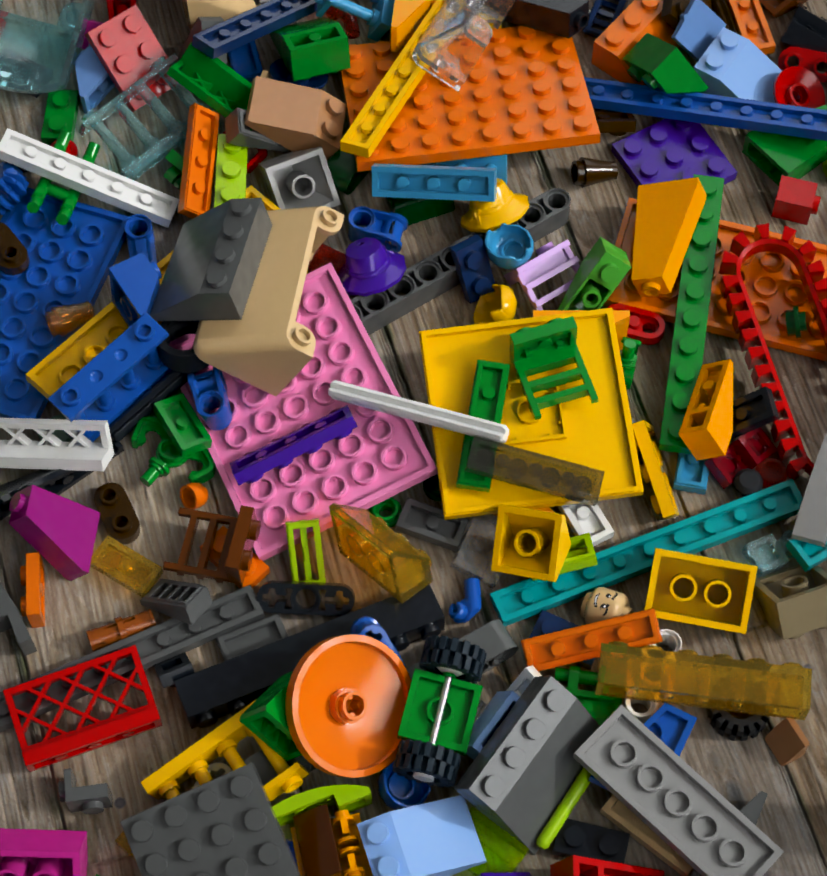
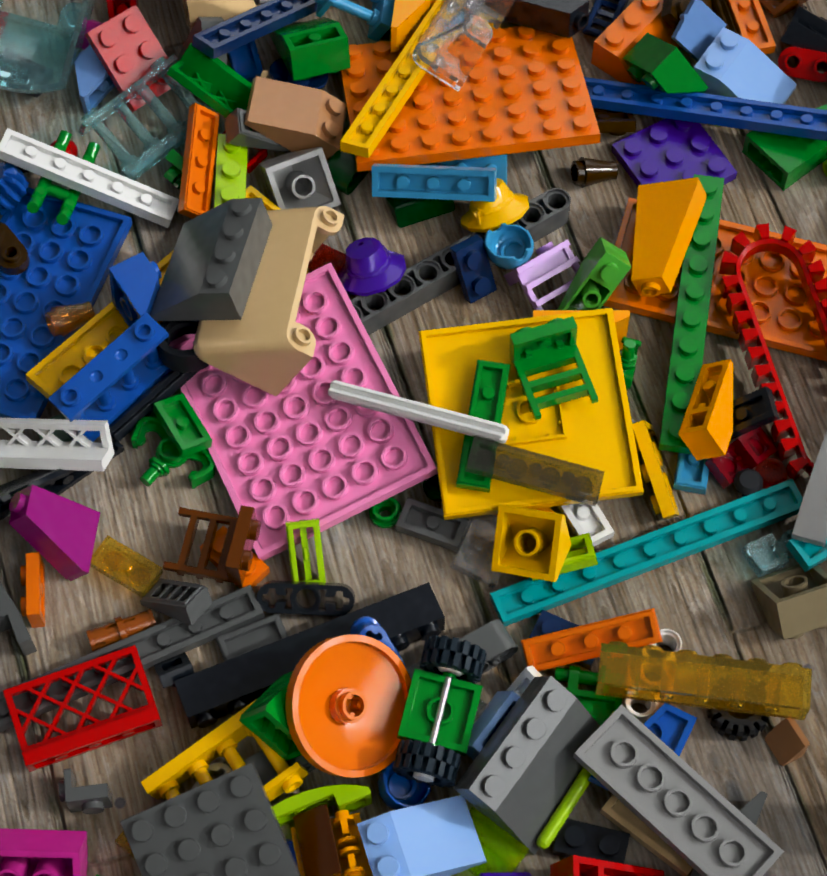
(60, 114): green plate -> none
(116, 511): dark brown plate -> none
(143, 243): blue piece -> none
(193, 495): orange hinge -> none
(210, 393): blue piece -> none
(284, 450): dark purple plate -> none
(350, 21): clear red arm -> none
(378, 226): blue piece -> none
(380, 551): clear yellow slope -> none
(470, 605): blue arm -> none
(496, 306): yellow hair -> none
(604, 604): tan head -> none
(641, 320): red plate -> none
(701, 590): yellow brick -> none
(795, 200): red brick -> none
(795, 322): dark green plate -> none
(798, 84): red dish -> none

